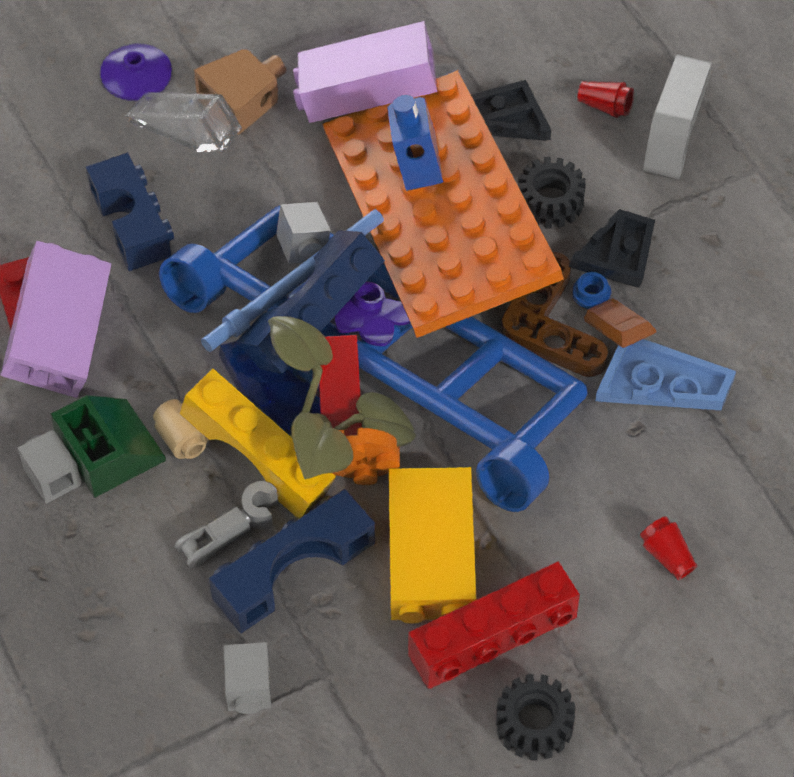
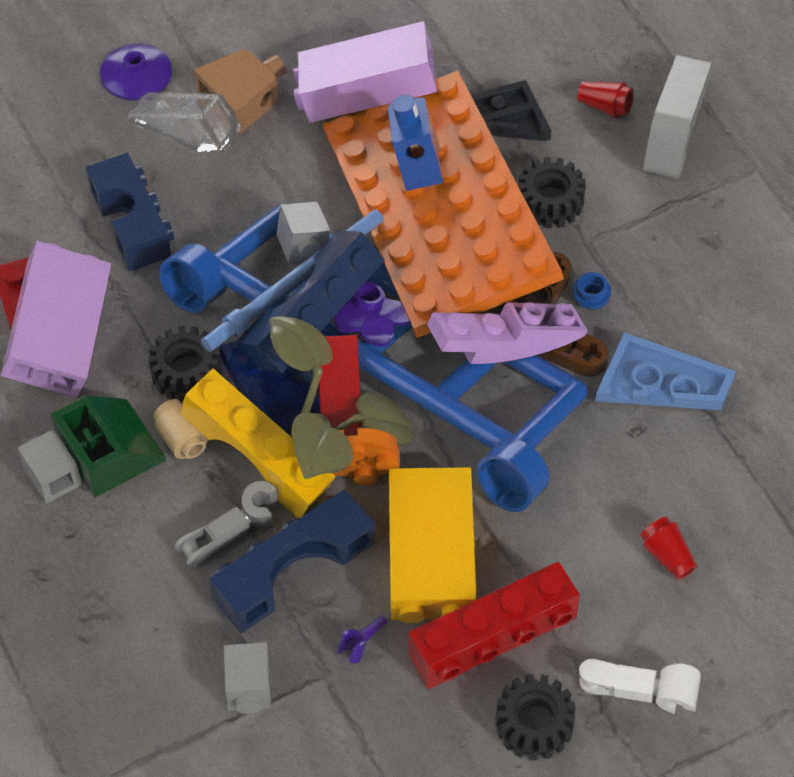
(175, 347): none -> black tyre
(356, 640): none -> dark purple hand
(512, 335): none -> lavender slope
(618, 249): black wing -> none
(618, 323): dark orange tile -> none
(675, 685): none -> white piece

